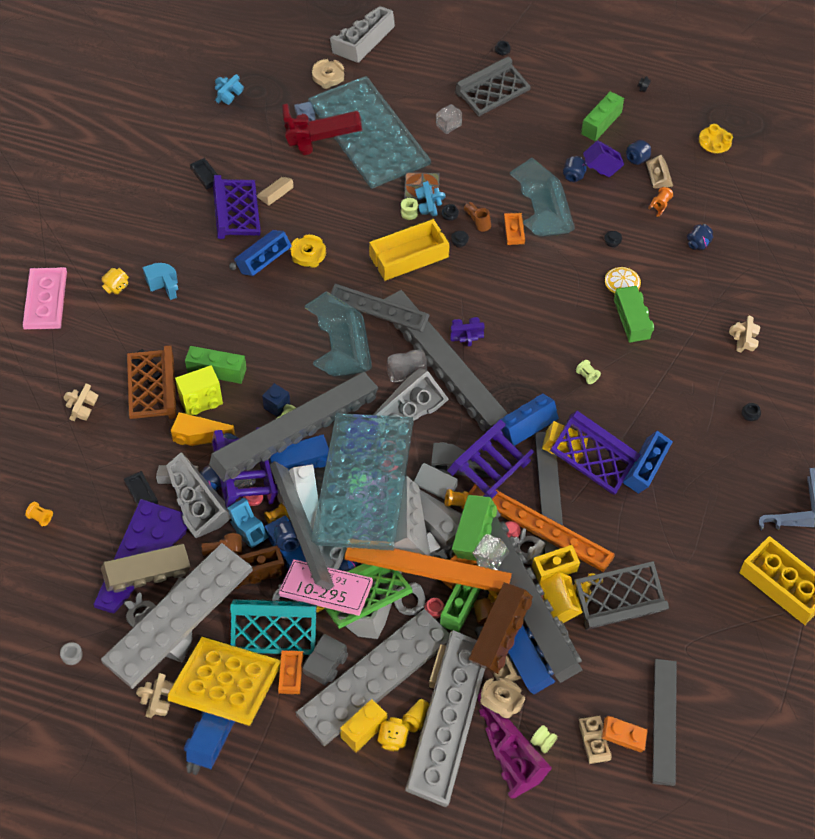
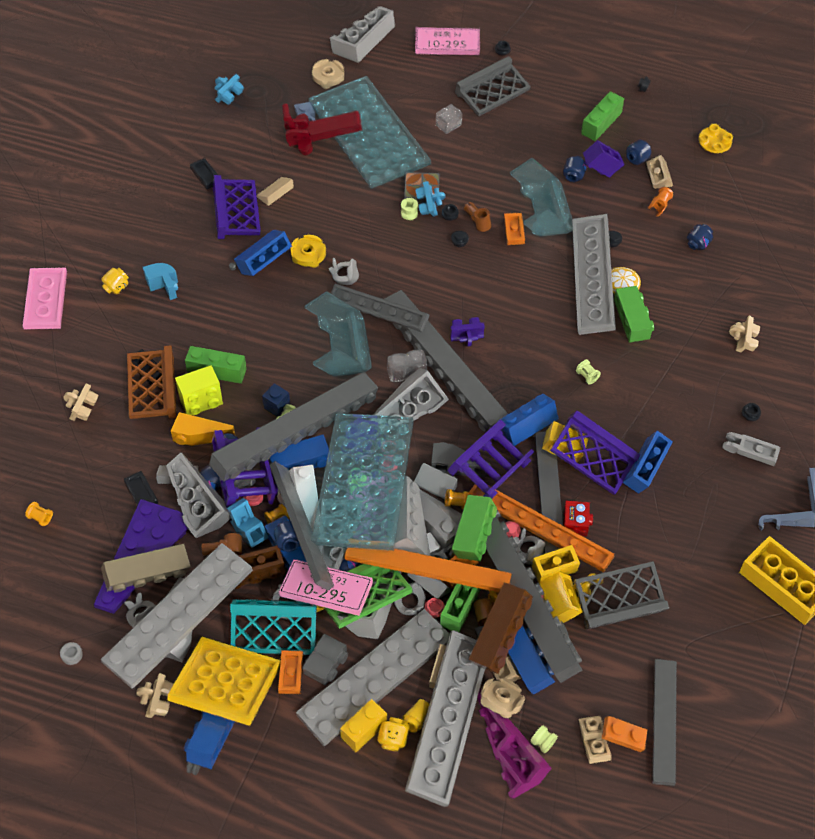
(352, 271): none -> light grey piece
(409, 249): yellow piece -> none
(433, 586): none -> light grey slope
(447, 41): none -> bright pink tile
(490, 552): clear brick -> none
(578, 517): none -> red head
(593, 275): none -> light grey plate
(751, 448): none -> light grey hinge

